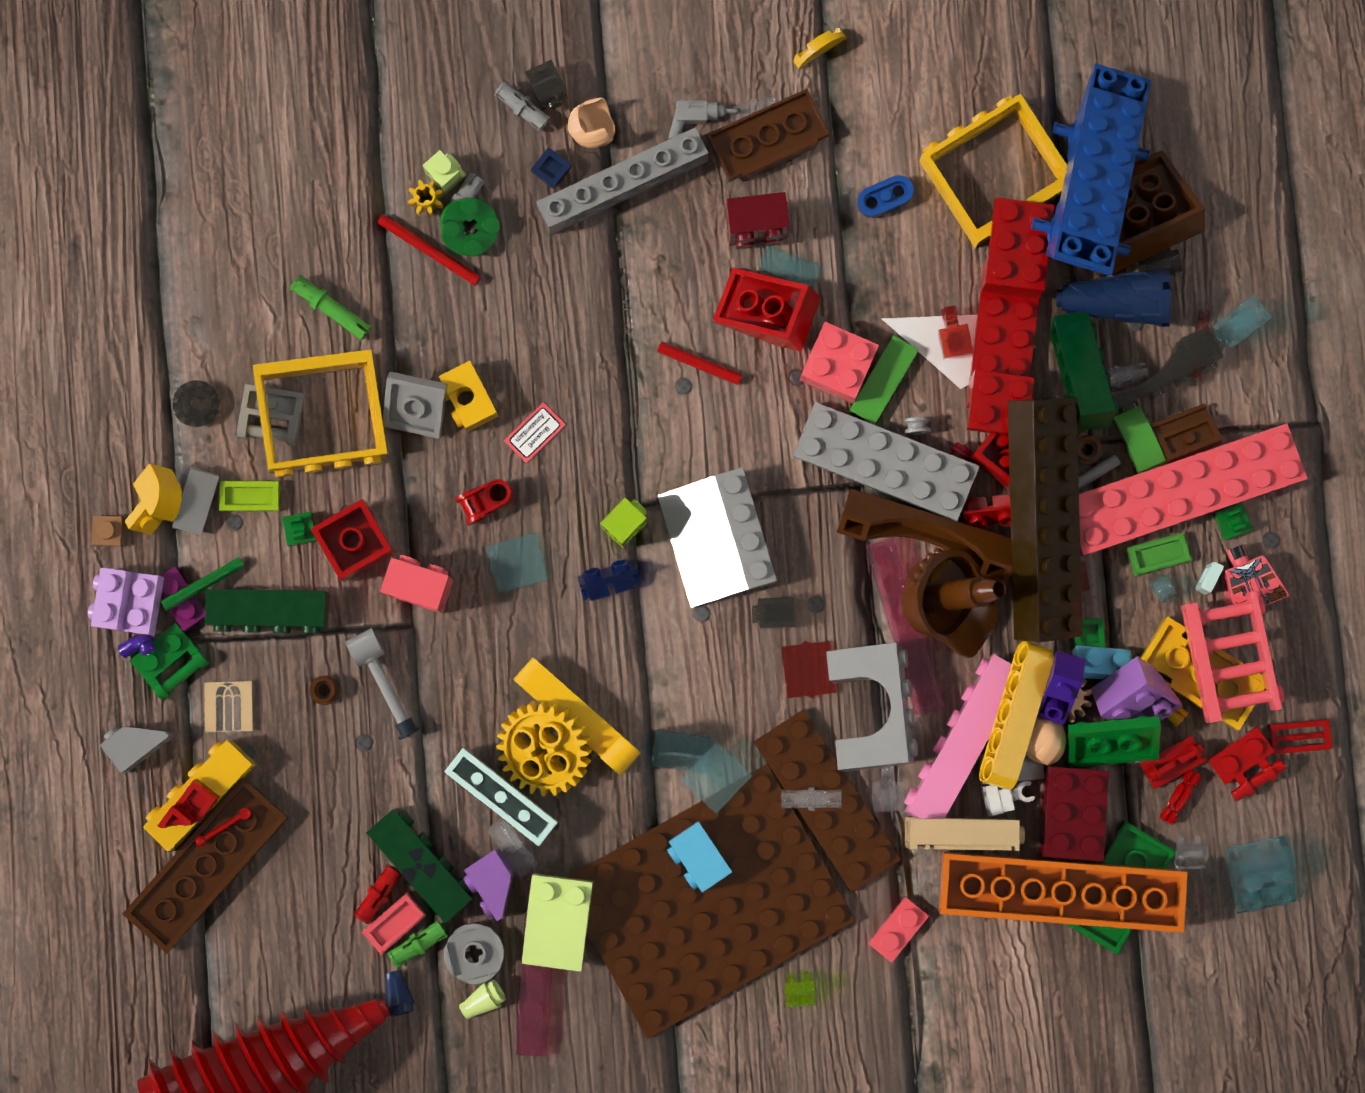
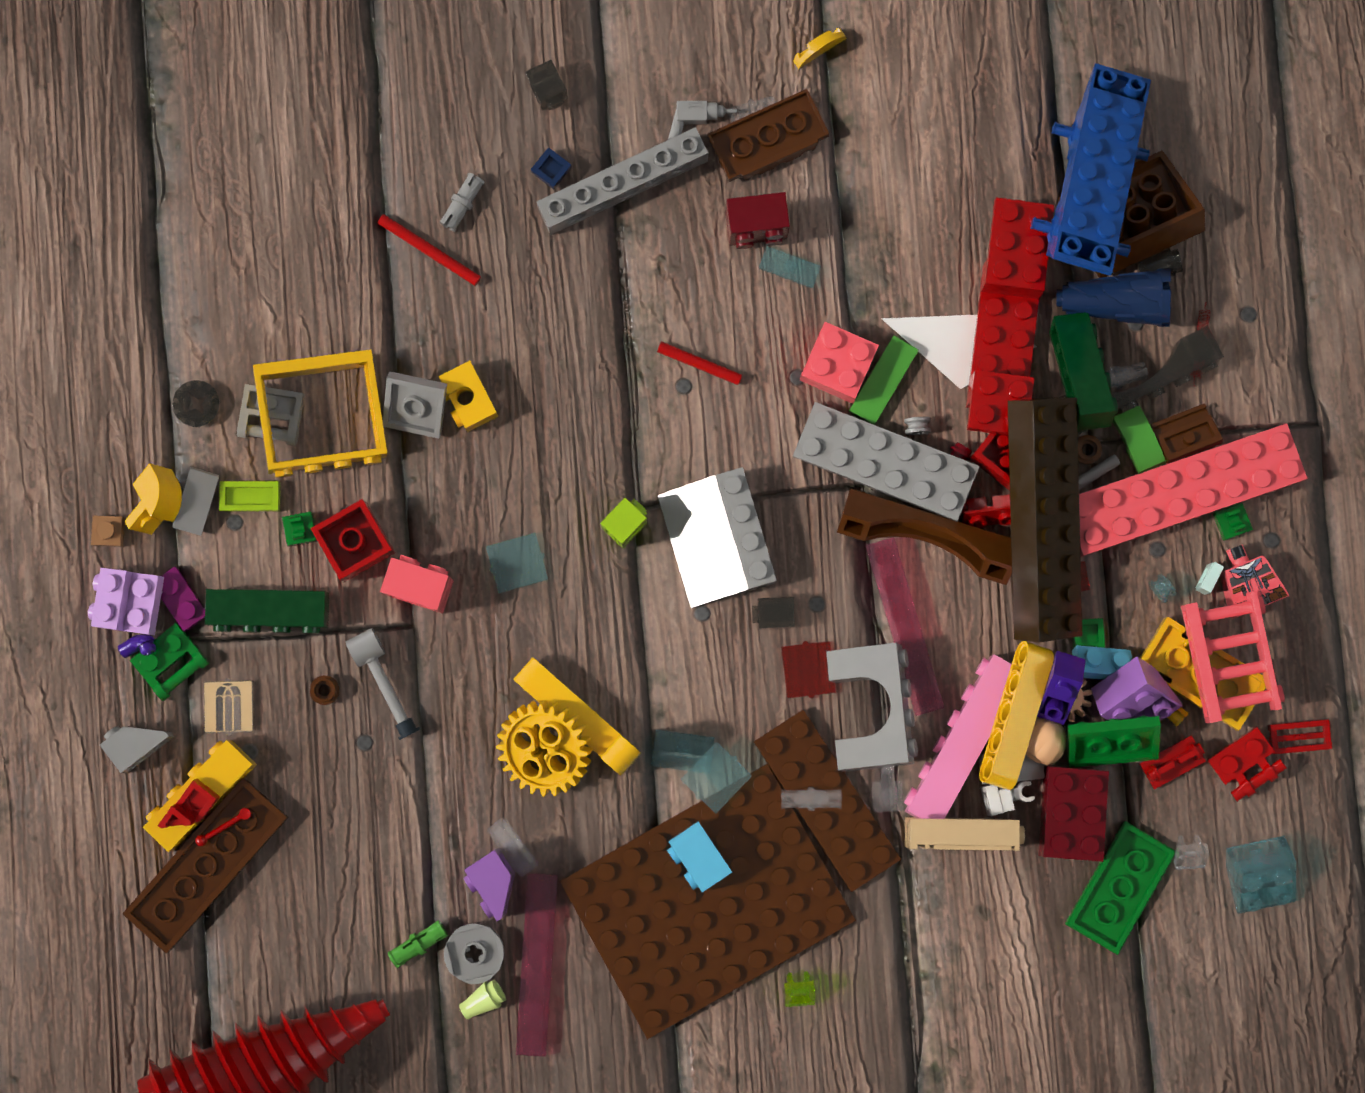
(202, 584): green bar -> none
(322, 301): bright green pin -> none
(378, 894): red pin -> none
(394, 923): coral tile -> none
(398, 995): dark blue cone -> none
(420, 864): dark green brick -> none
(427, 206): yellow gear -> none
(444, 171): yellowish green brick -> none
(483, 501): red piece -> none
(485, 226): green plate -> none
(501, 796): light aqua brick -> none
(522, 106): light grey pin -> none
(534, 432): sticker -> none
(557, 922): yellowish green slope -> none
(591, 124): light nougat hair -> none
(618, 574): clear blue hinge -> none
(768, 308): red slope -> none
(884, 197): blue plate -> none
(898, 929): coral plate -> none
(951, 600): reddish brown piece -> none
(955, 338): clear red plate -> none
(982, 122): yellow window -> none
(1063, 892): orange brick -> none
(1159, 554): bright green tile -> none
(1180, 797): red axle -> none
(1241, 322): clear light blue slope -> none

